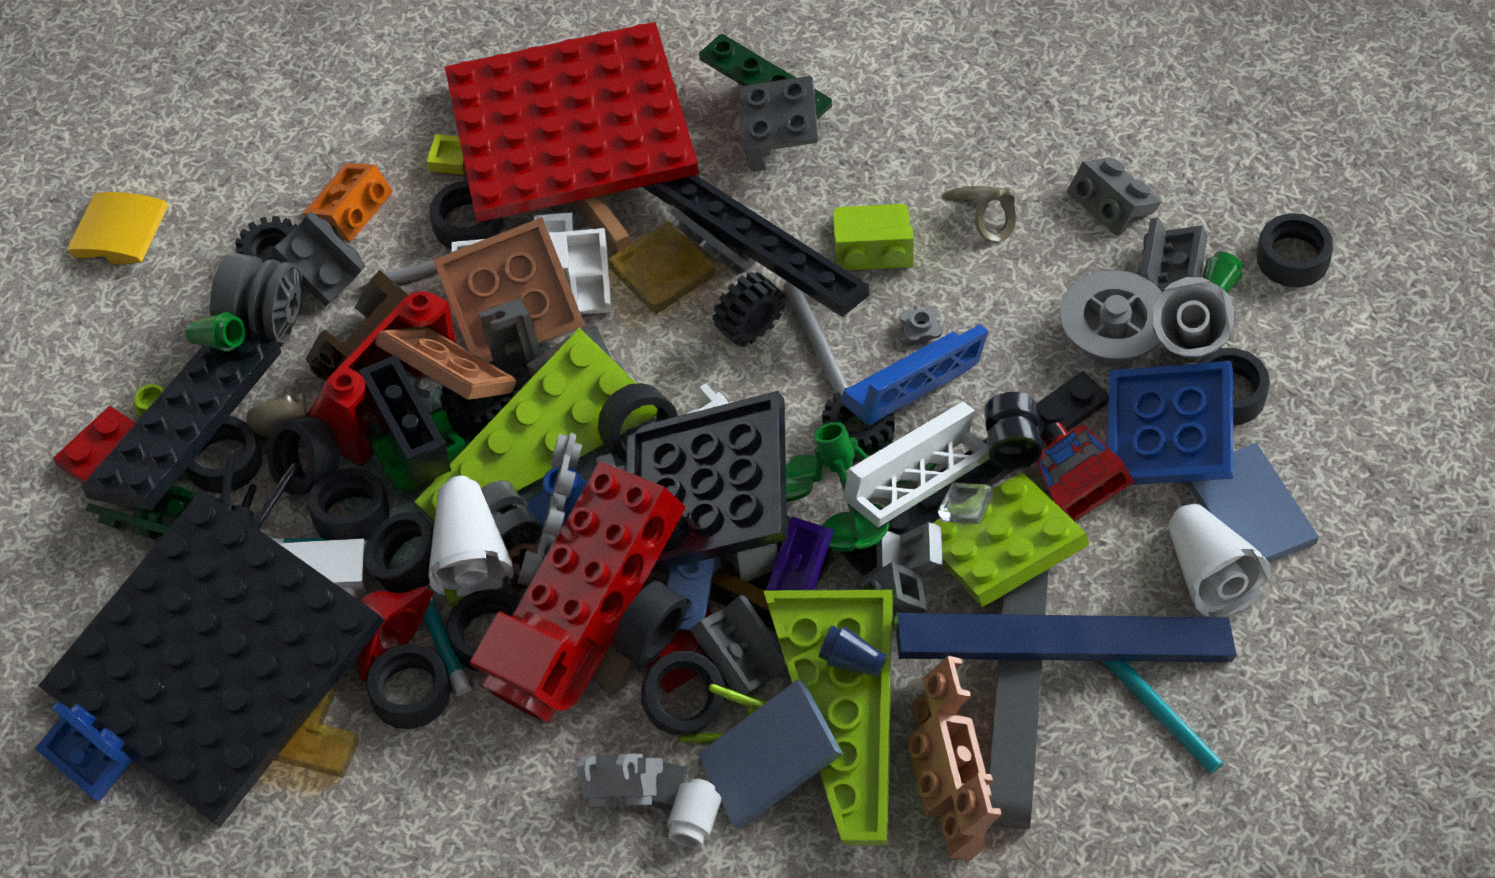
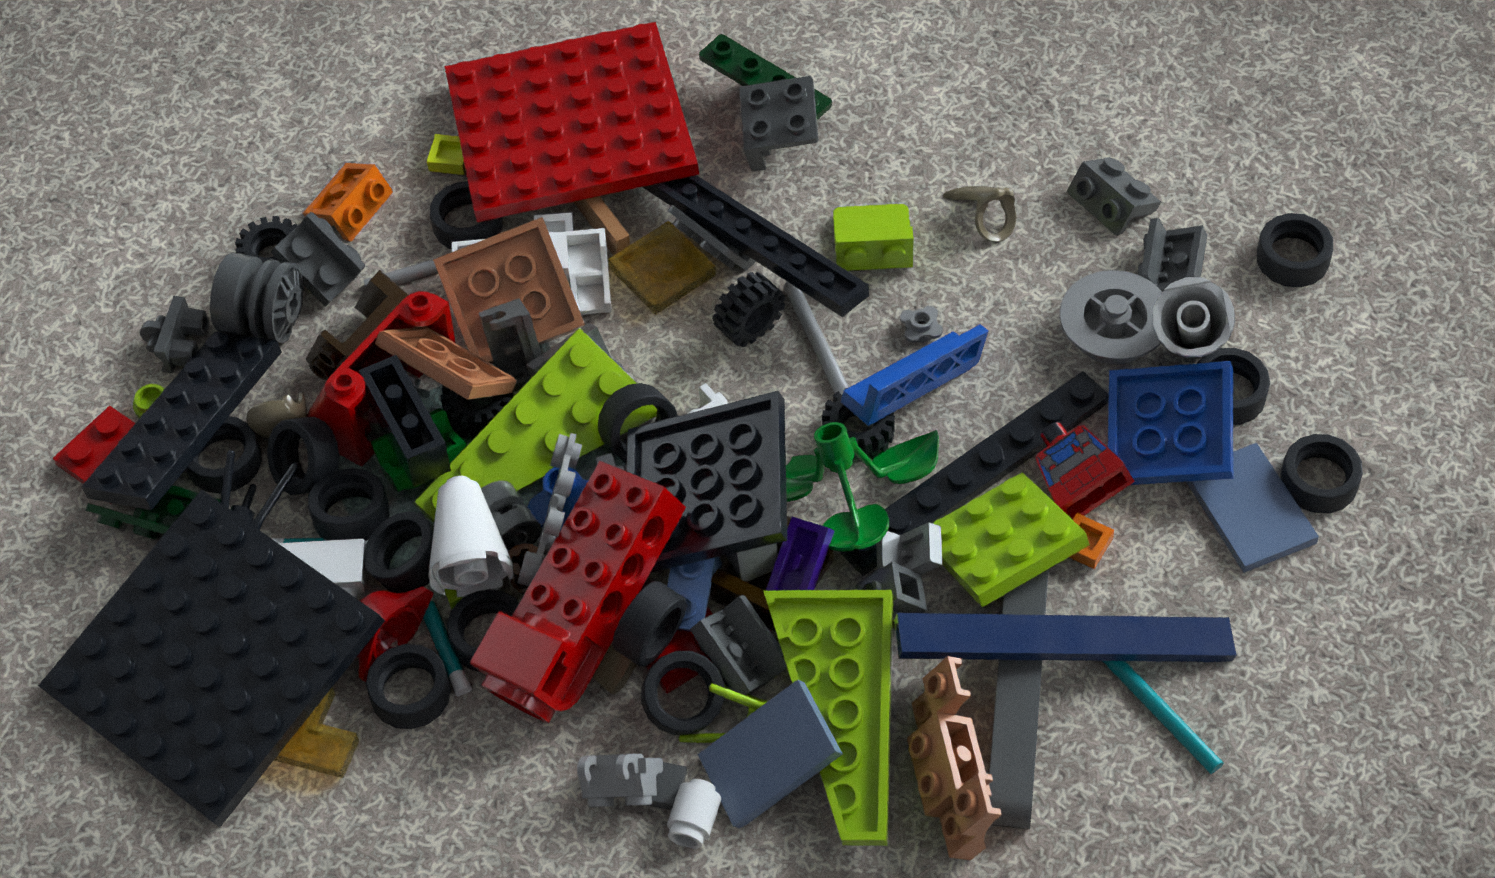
(83, 752): blue bracket -> none
(117, 227): yellow slope -> none
(168, 334): none -> dark grey hips
(217, 332): green cone -> none
(851, 653): dark blue cone -> none
(907, 461): white fence -> none
(965, 503): clear tile -> none
(1012, 430): black wheel -> none
(1099, 540): none -> orange plate
(1216, 562): white cone -> none
(1223, 270): green cone -> none
(1330, 448): none -> black tyre

